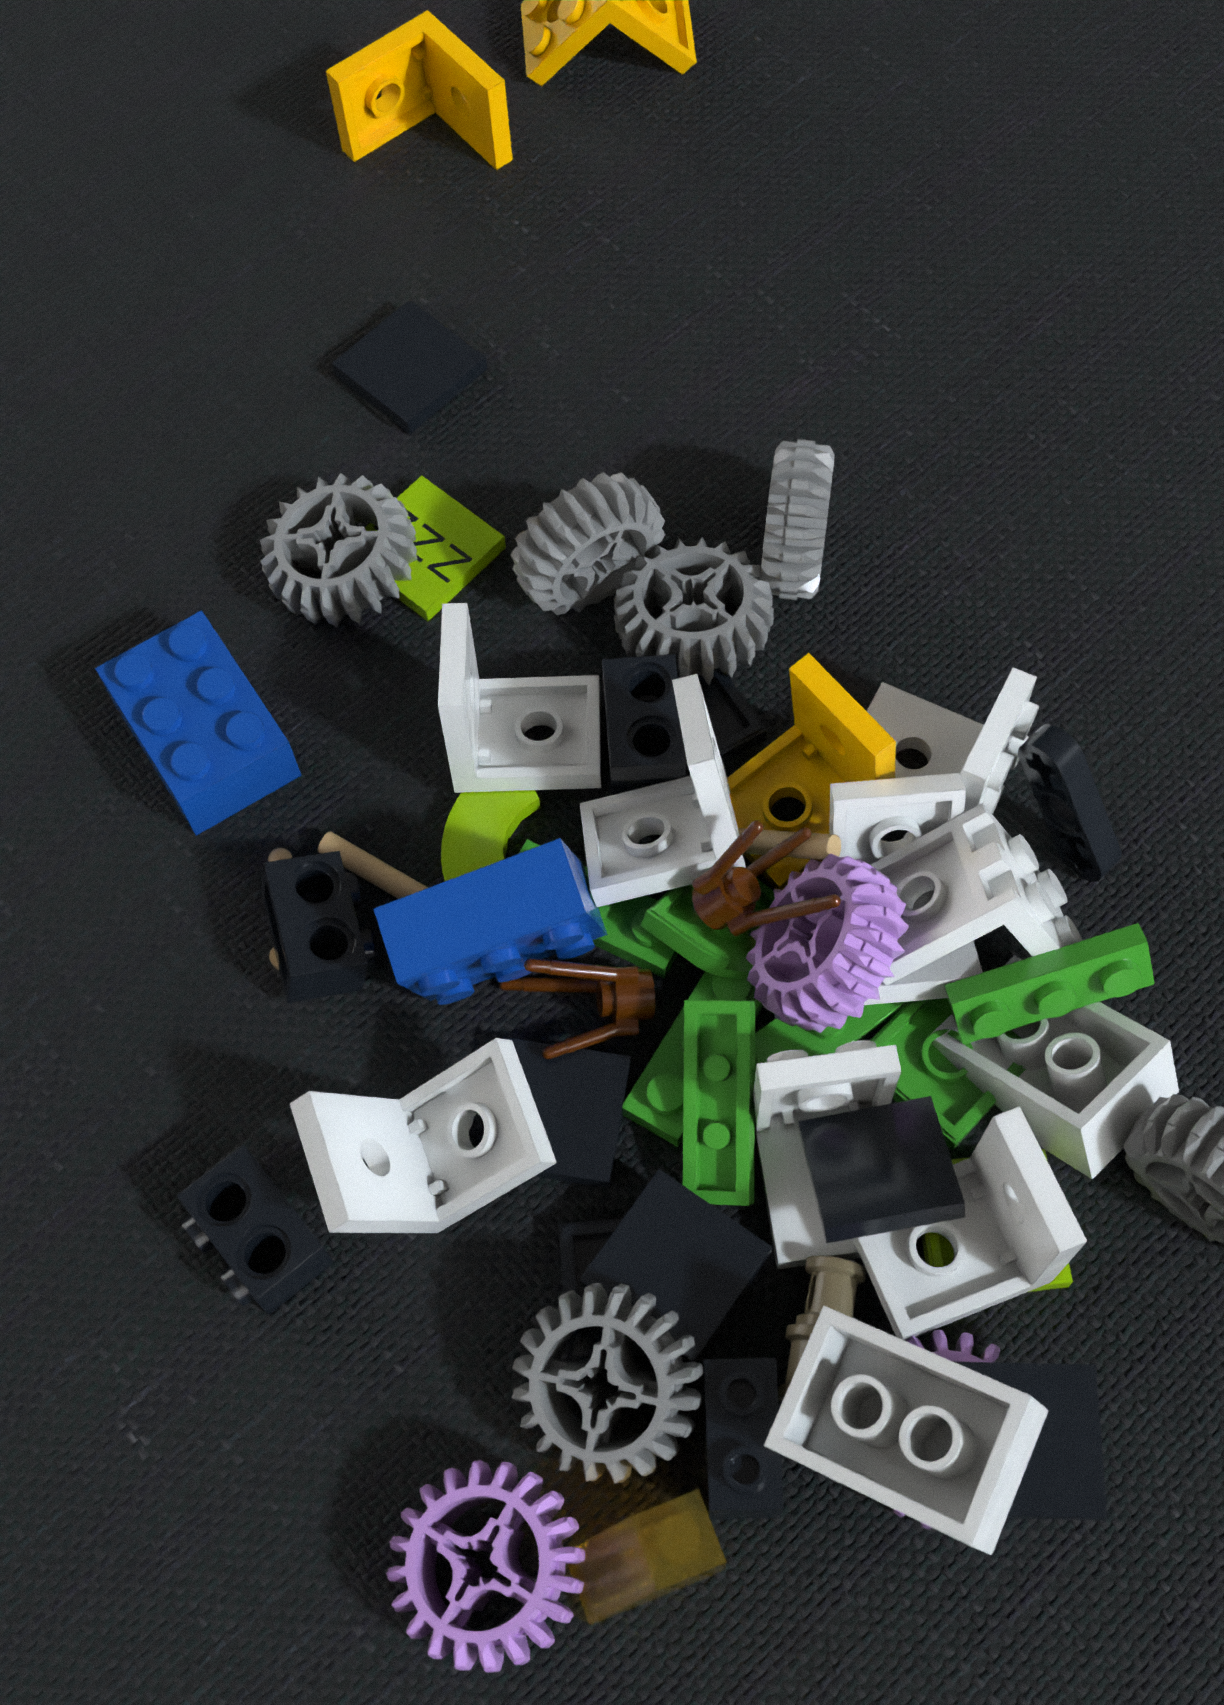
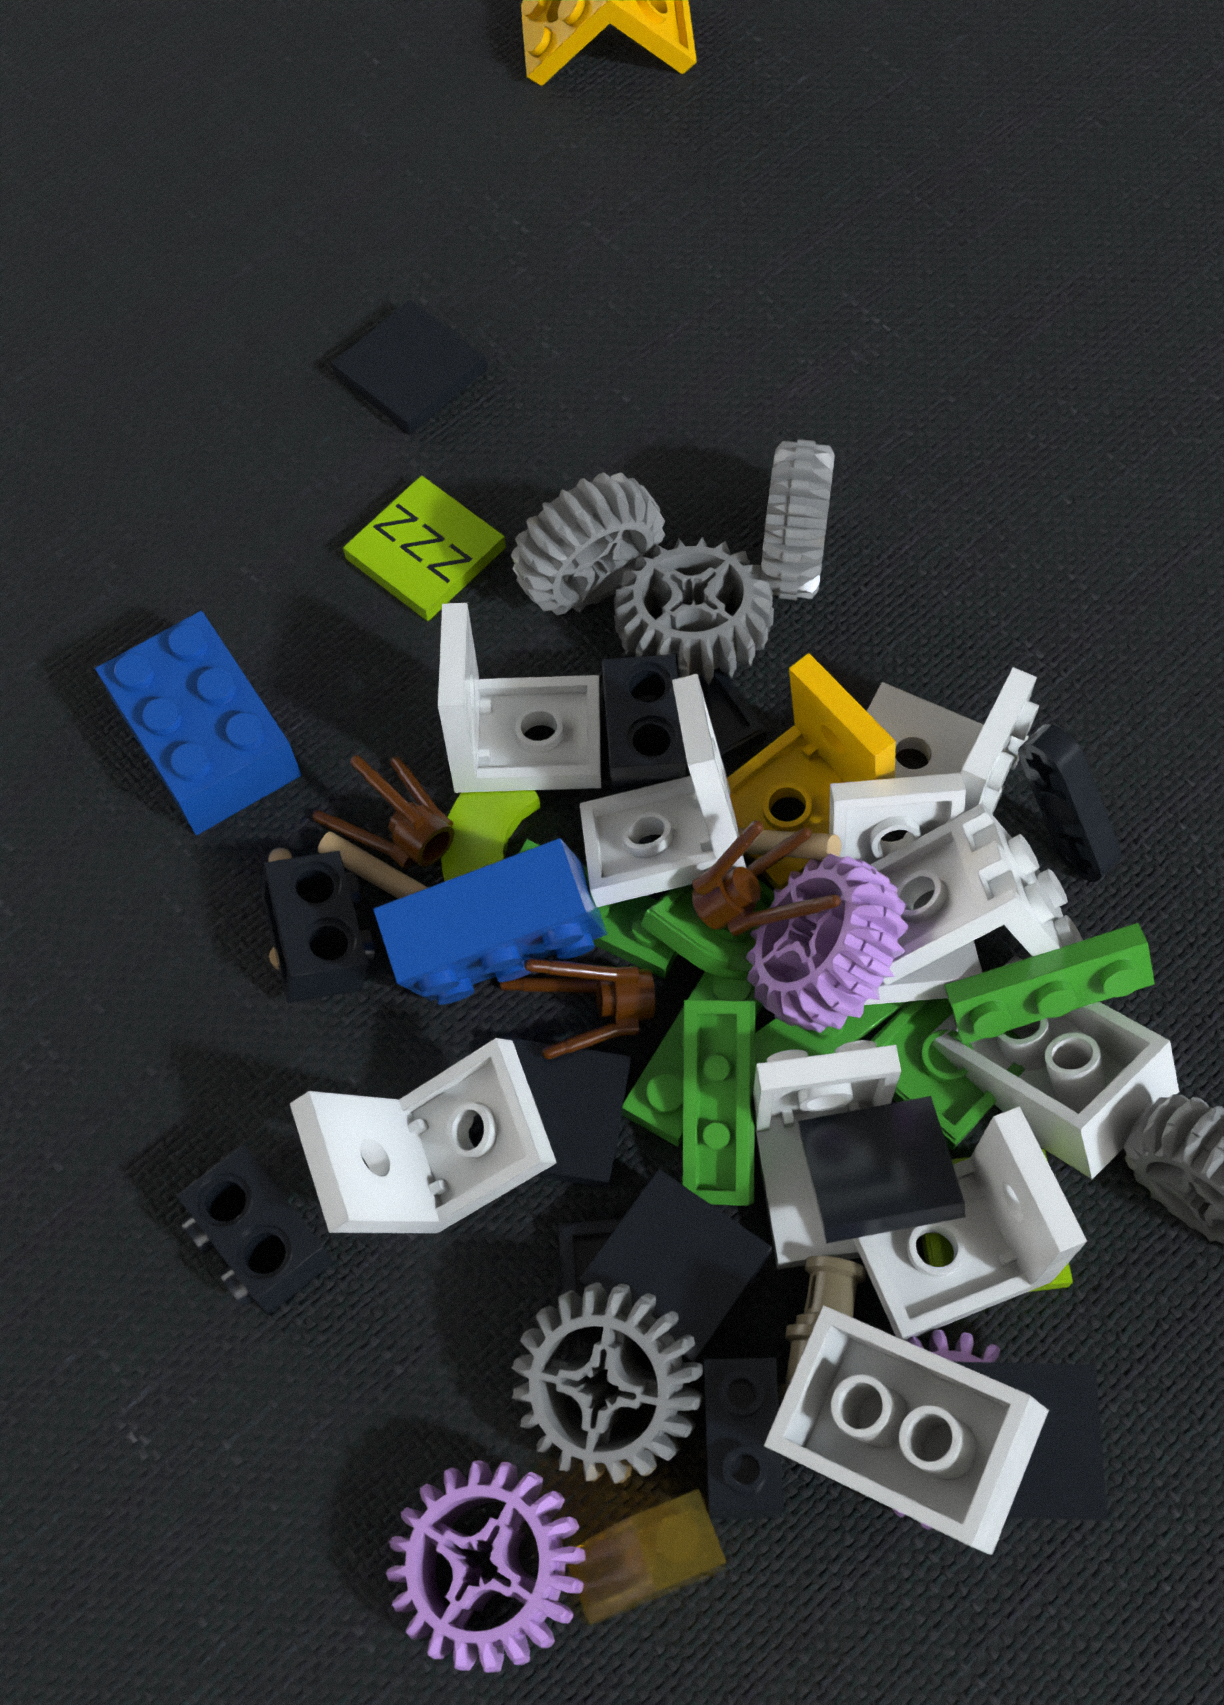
(354, 563): light grey gear -> none
(418, 831): none -> reddish brown plant
(420, 74): yellow bracket -> none

